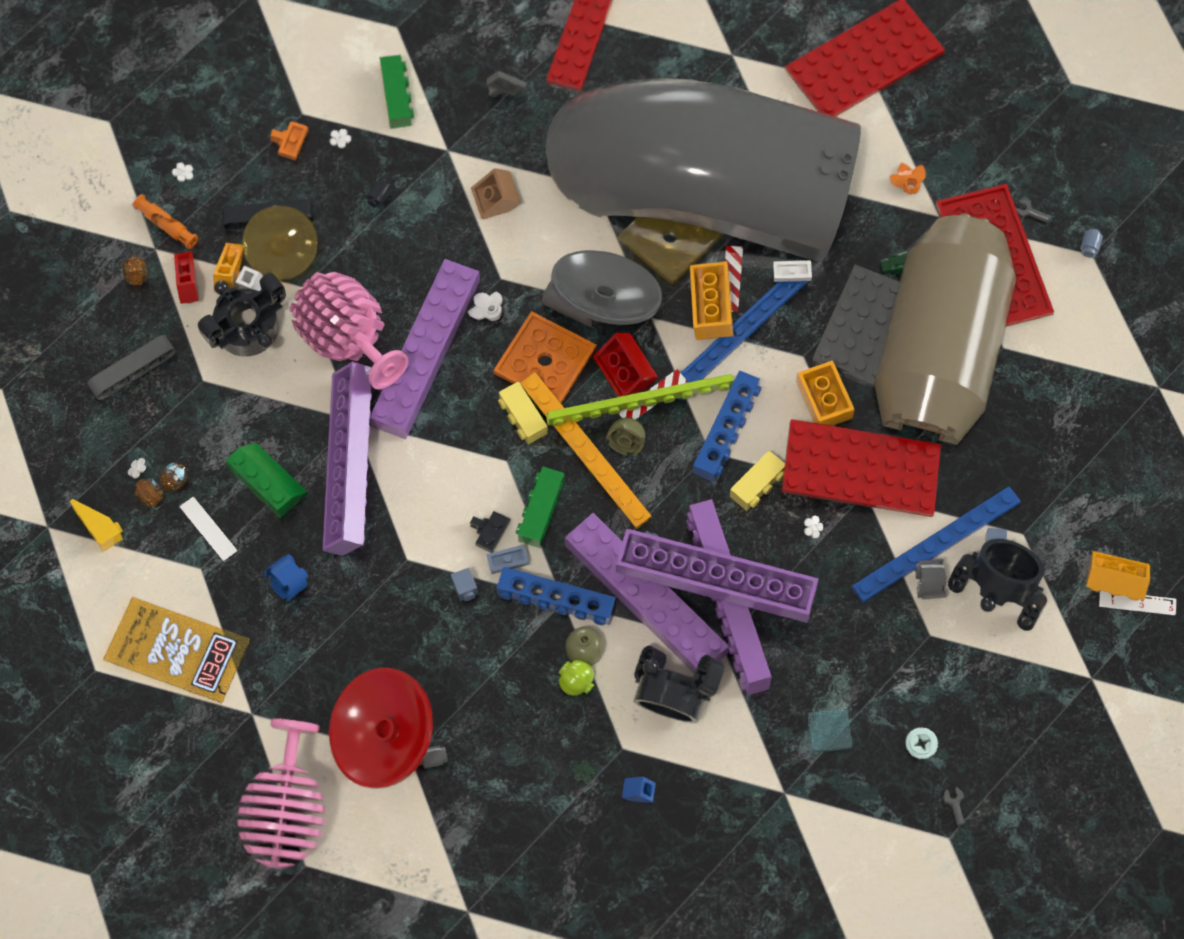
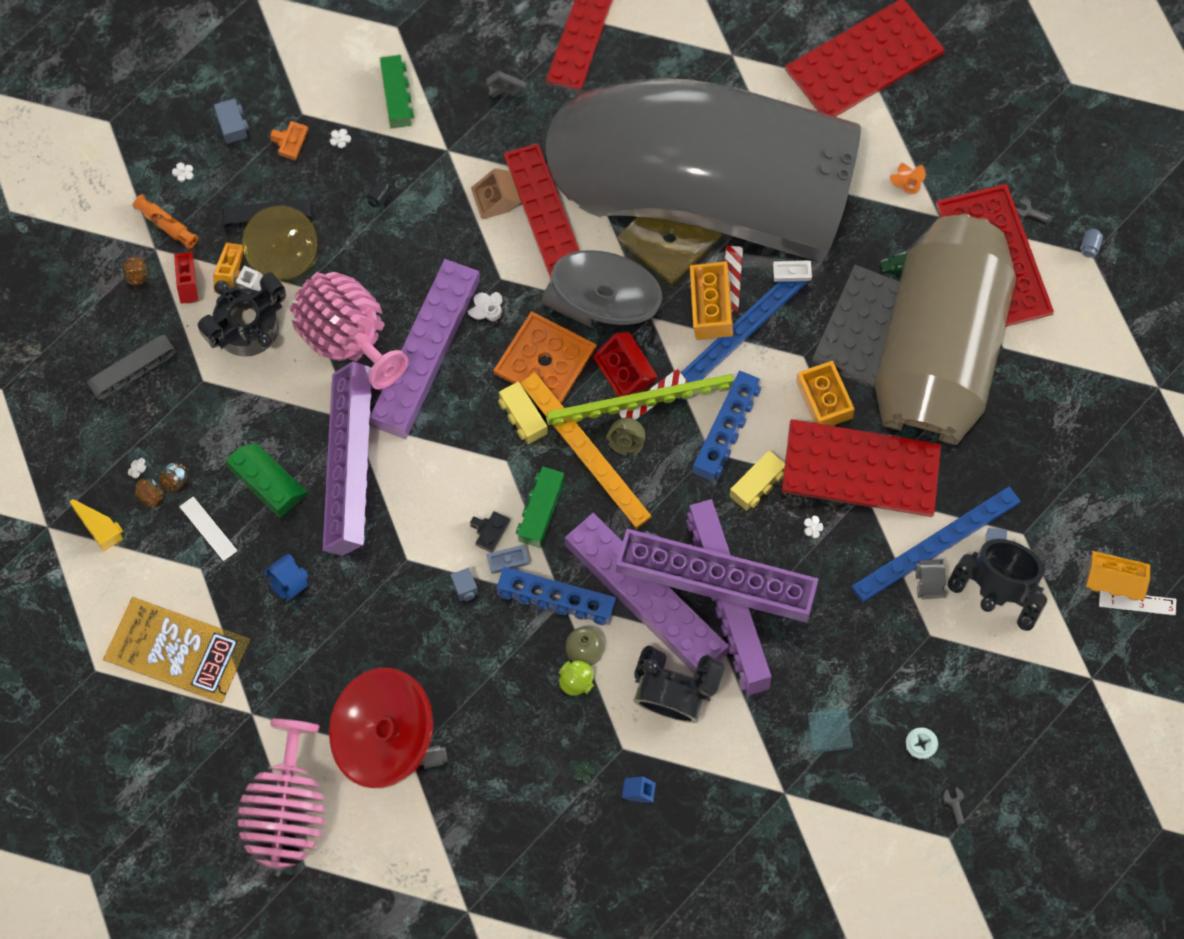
(230, 120): none -> sand blue brick
(541, 204): none -> red plate

